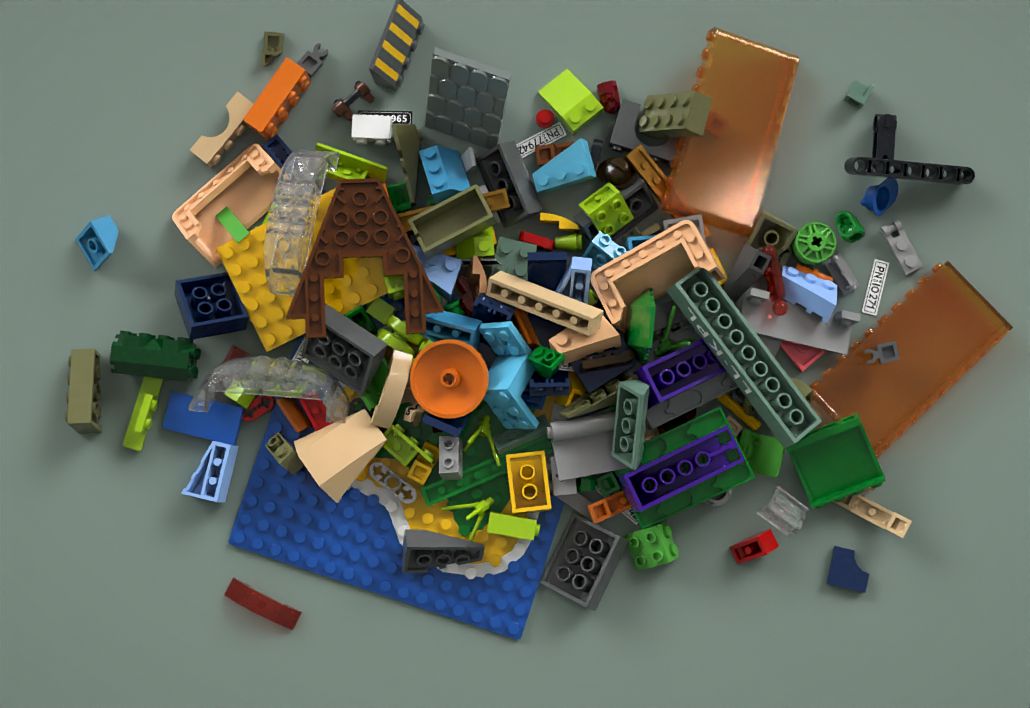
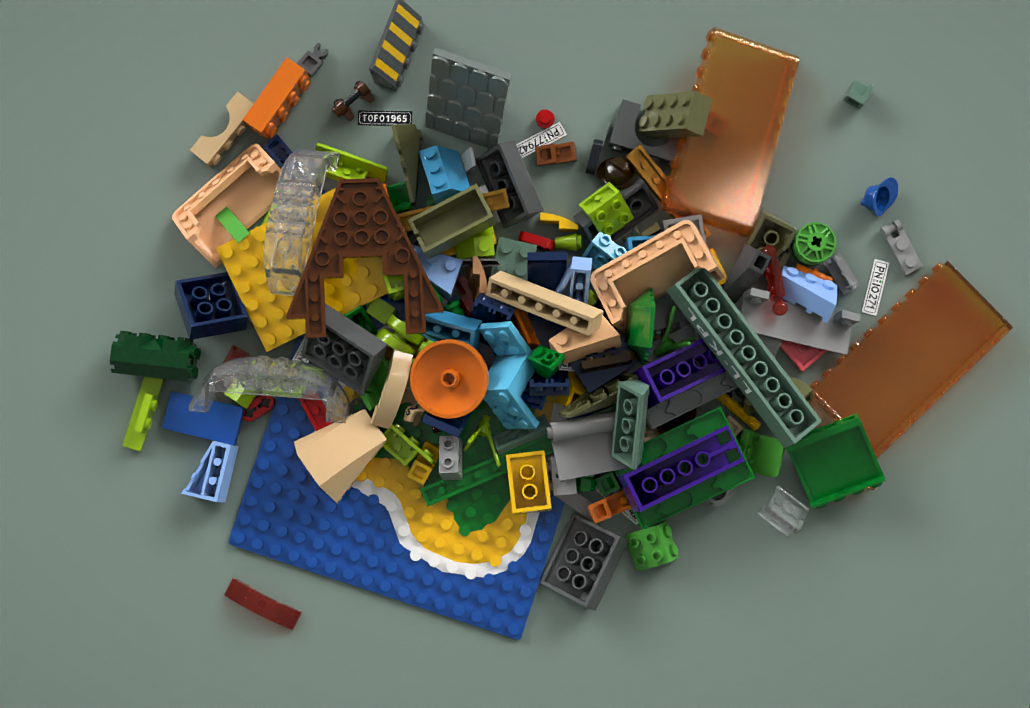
(84, 391): olive wedge -> none
(98, 240): dark azure slope -> none
(272, 47): olive slope -> none
(284, 453): olive slope -> none
(293, 414): dark orange slope -> none
(371, 129): white brick -> none
(378, 477): light grey beam -> none
(430, 549): dark grey wedge -> none
(480, 509): lime plant -> none
(513, 525): lime brick -> none
(566, 169): medium azure wedge -> none
(571, 101): lime slope -> none
(609, 96): dark red rock -> none
(754, 546): red slope -> none
(845, 571): dark blue tile -> none
(849, 226): green rock -> none
(876, 514): tan slope -> none
(884, 136): black piece -> none
(884, 353): dark grey plate -> none
(918, 173): black beam -> none

